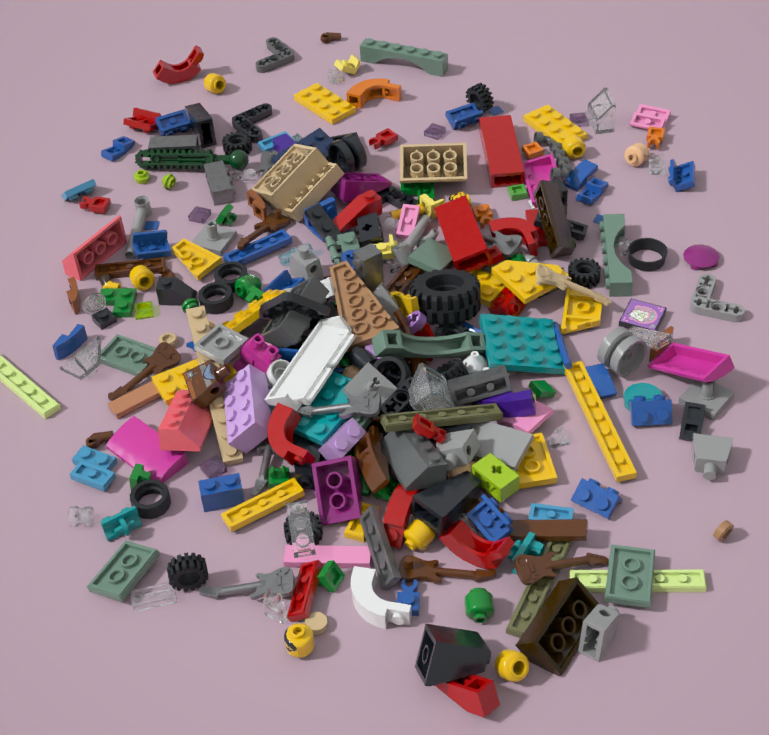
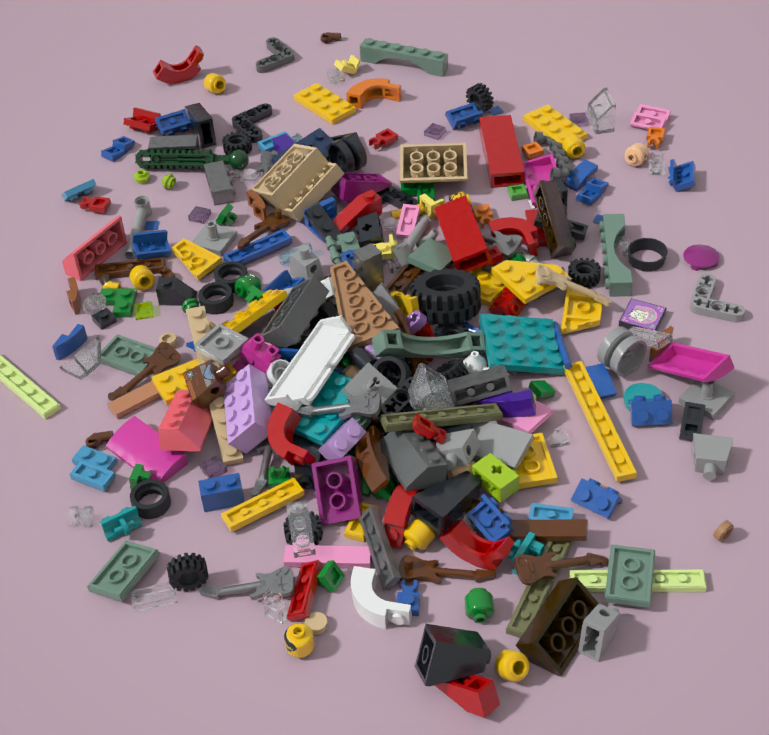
(291, 301): black beam -> none

